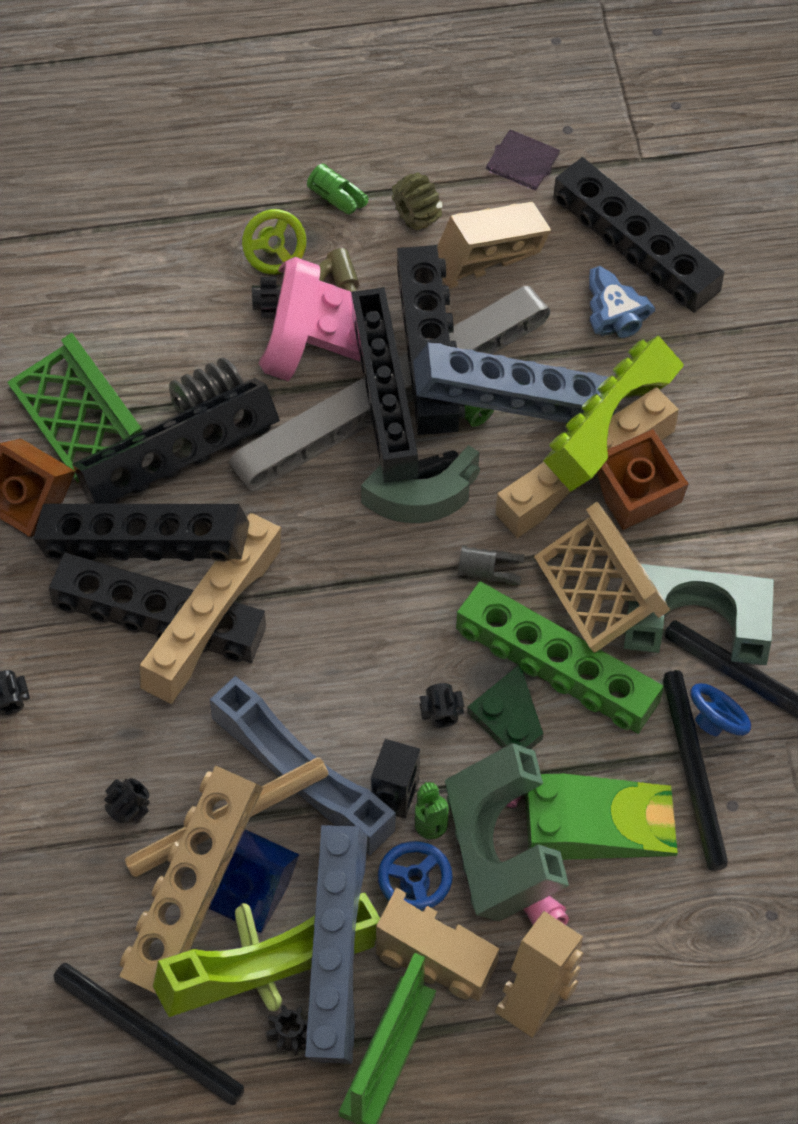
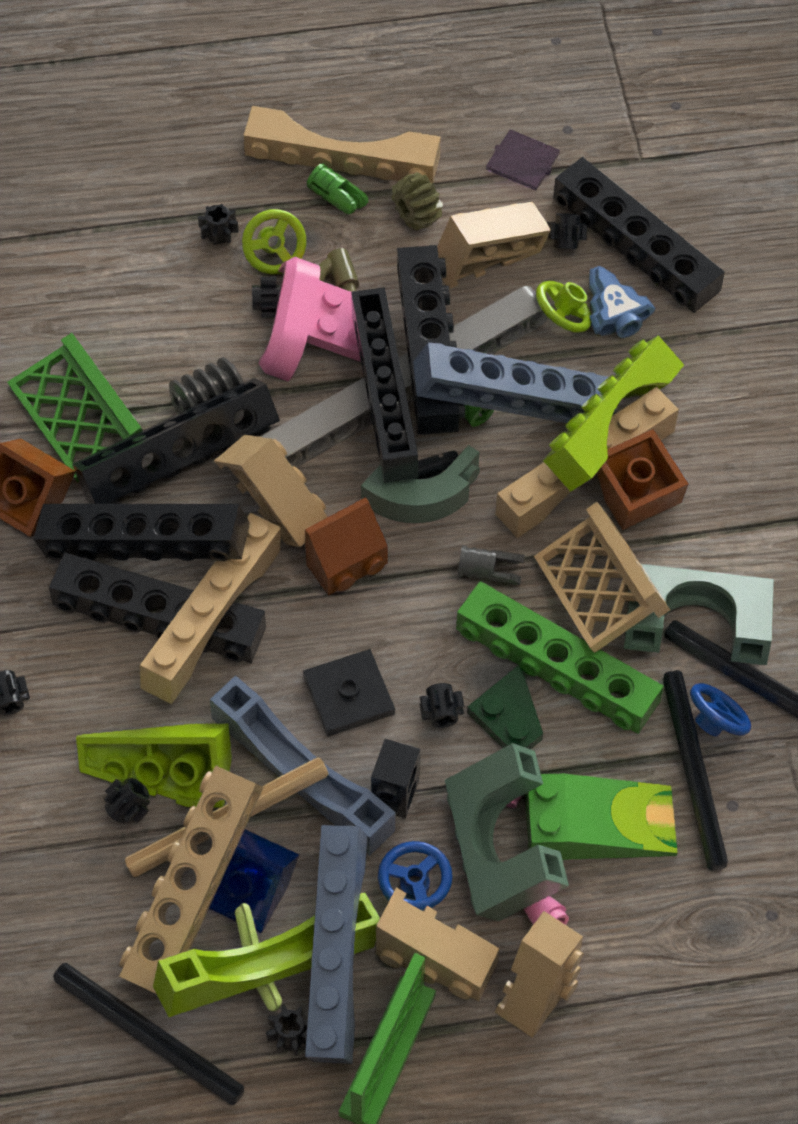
(163, 759): none -> lime wedge
(218, 224): none -> black gear
(274, 486): none -> tan wedge
(277, 137): none -> tan arch
(345, 547): none -> dark orange slope
(349, 692): none -> black plate
(433, 815): bright green hinge -> none
(567, 230): none -> black gear
(568, 300): none -> lime piece

